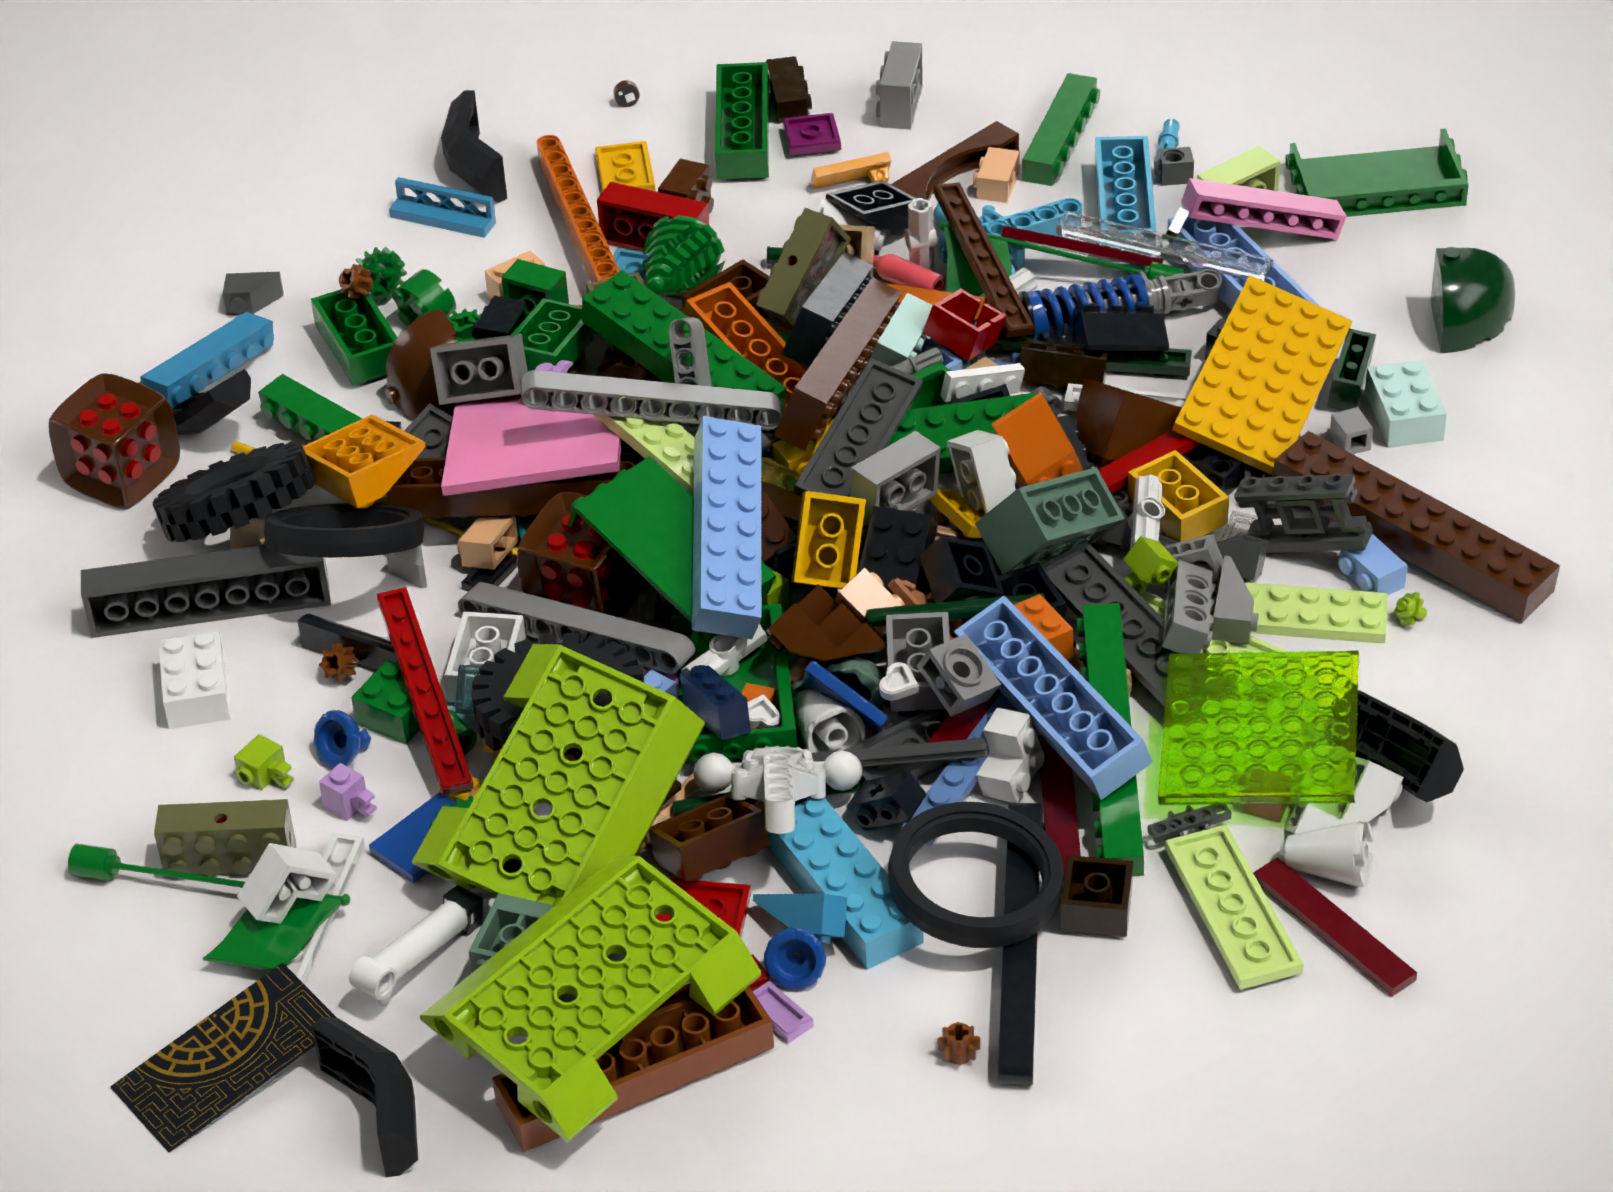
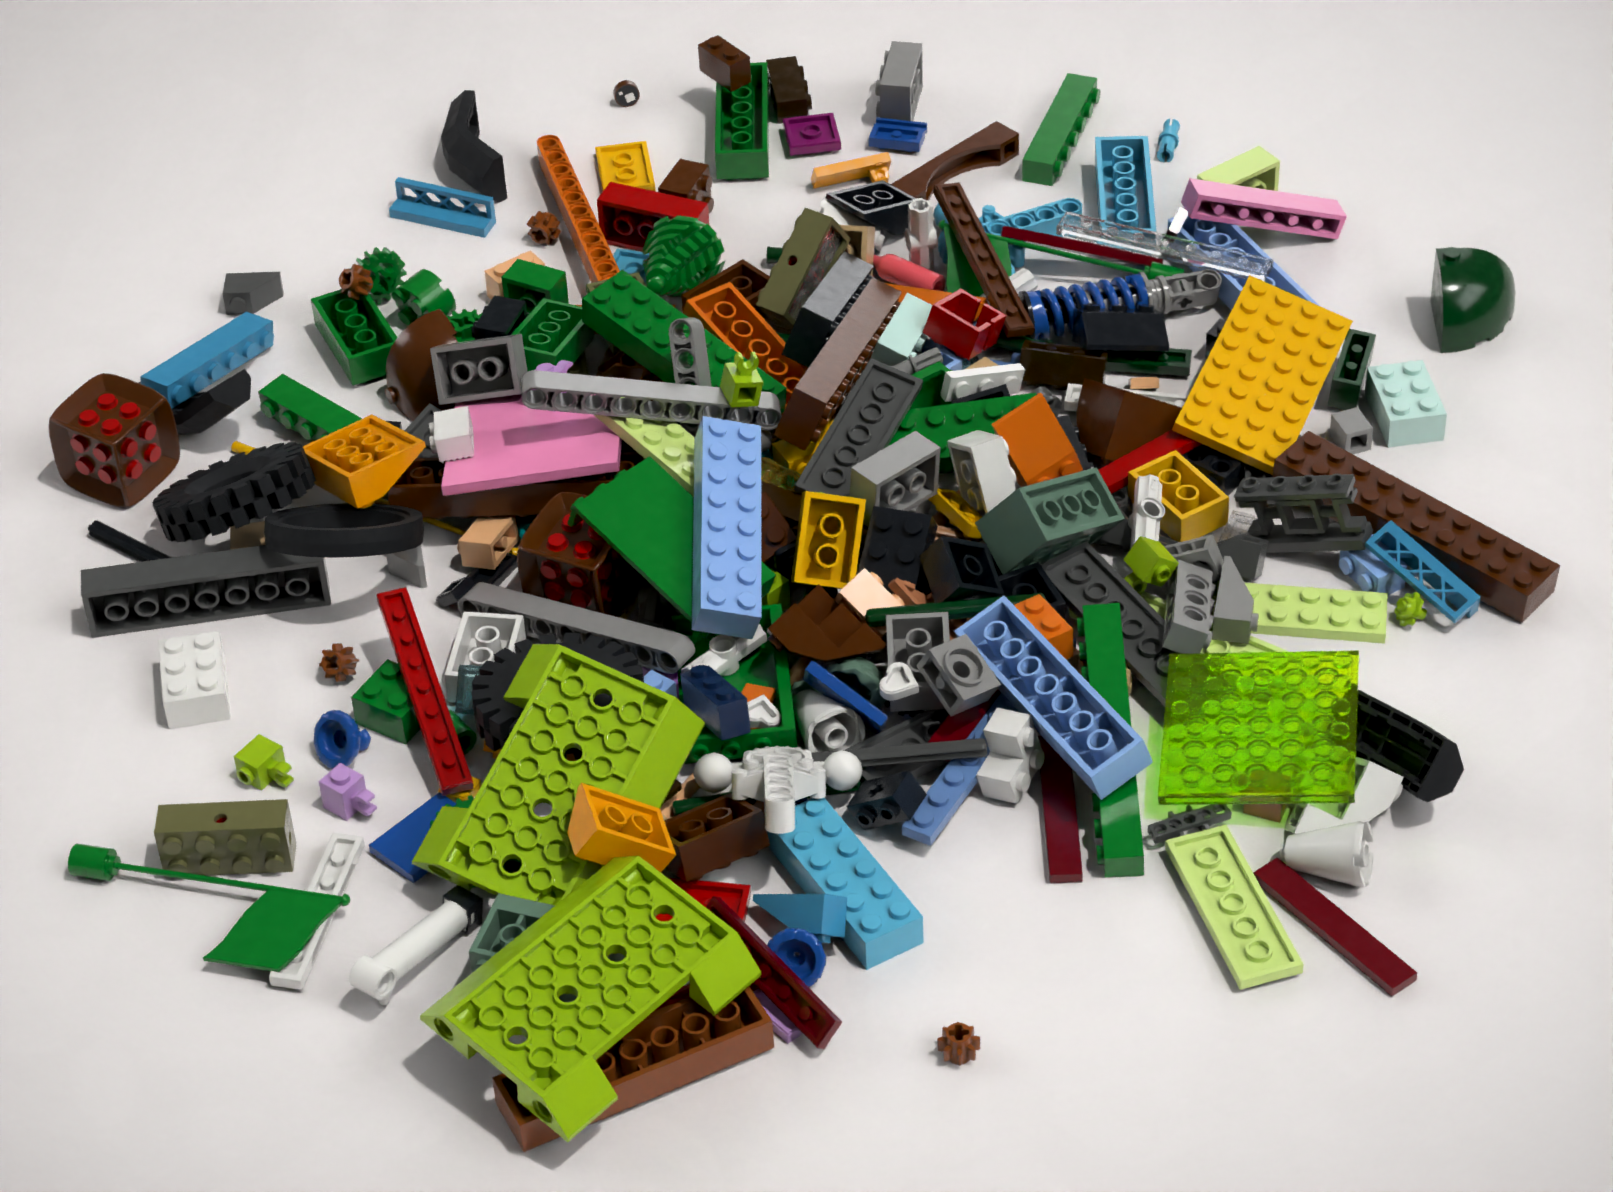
(124, 542): none -> black axle
(223, 1057): black sticker -> none
(282, 877): white brick -> none
(320, 634): black brick -> none
(379, 1078): black piece -> none
(452, 434): none -> white brick
(455, 591): none -> black tile
(543, 227): none -> dark orange gear
(617, 826): none -> light orange slope
(724, 63): none -> reddish brown brick
(742, 382): none -> lime brick
(781, 983): none -> dark red tile
(898, 134): none -> blue plate
(970, 930): black tyre -> none
(997, 174): light nougat brick -> none
(1019, 967): black beam -> none
(1096, 895): dark brown brick -> none
(1143, 383): none -> light nougat tile
(1174, 165): dark grey brick -> none
(1384, 179): green panel -> none
(1424, 567): none -> dark azure fence

